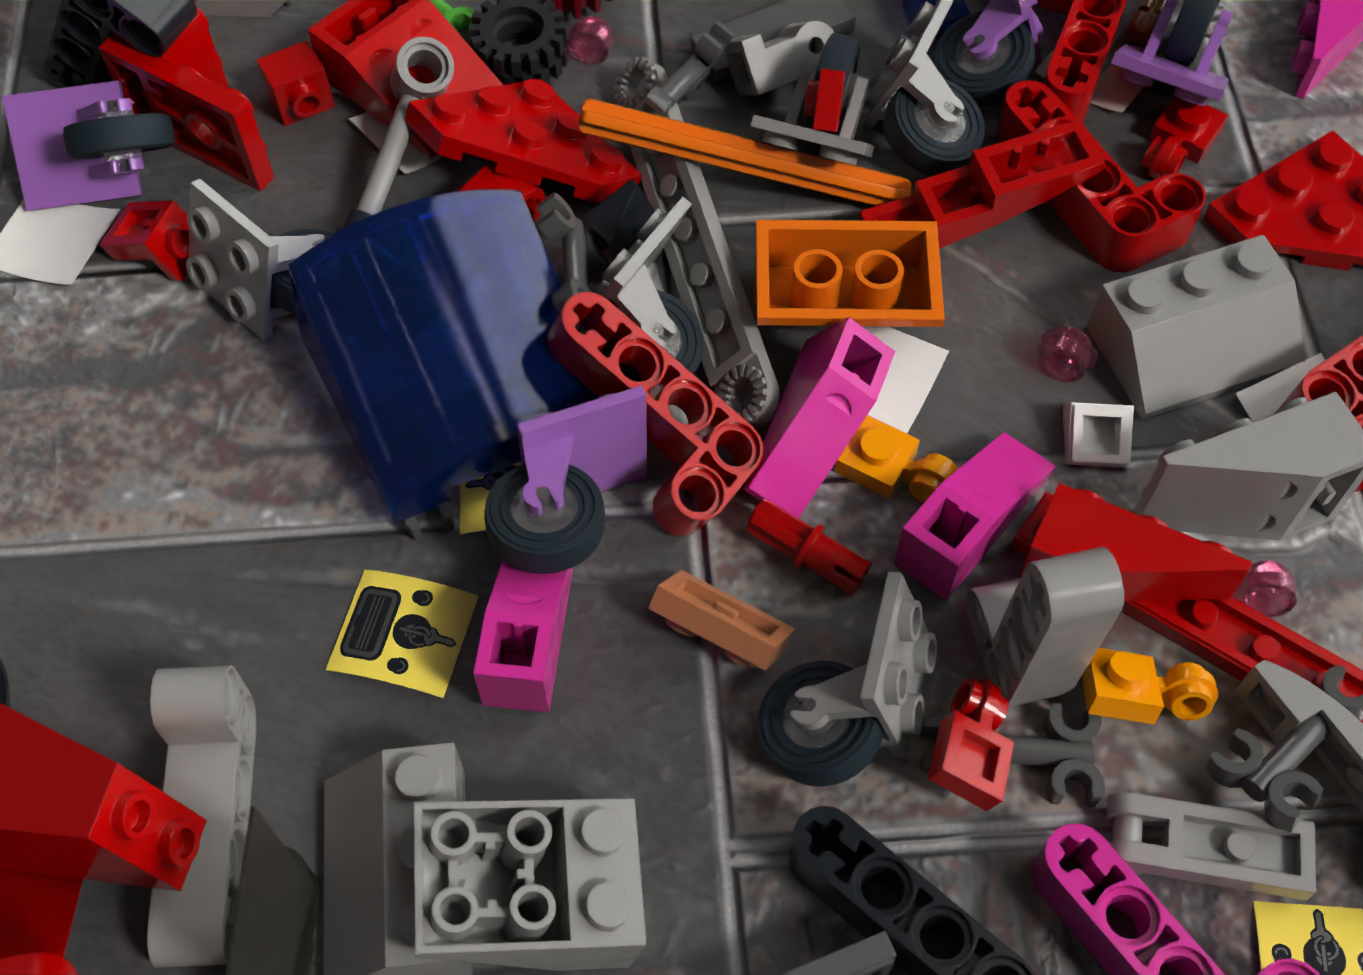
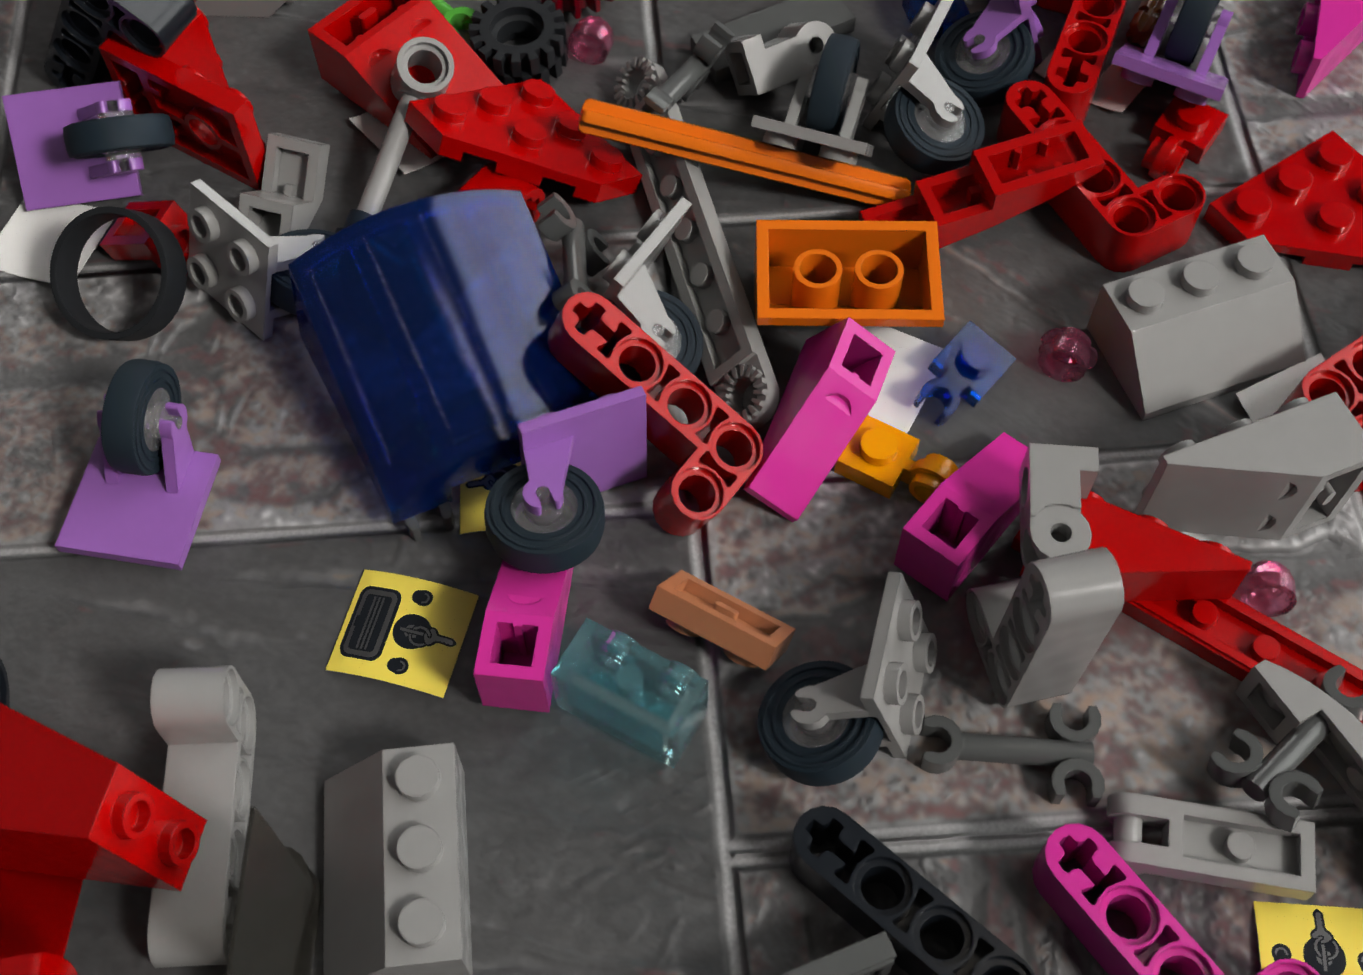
(65, 267): none -> black tyre
(143, 476): none -> medium lavender plate
(290, 185): none -> light grey slope
(296, 82): red plate -> none
(528, 883): light grey slope -> none
(622, 216): black slope -> none
(630, 692): none -> clear light blue brick
(808, 546): red axle -> none
(825, 99): red plate -> none
(965, 370): none -> clear blue plate
(968, 752): red plate -> none
(1050, 499): none -> light grey leg
(1098, 434): white slope -> none
(1128, 688): light orange plate -> none

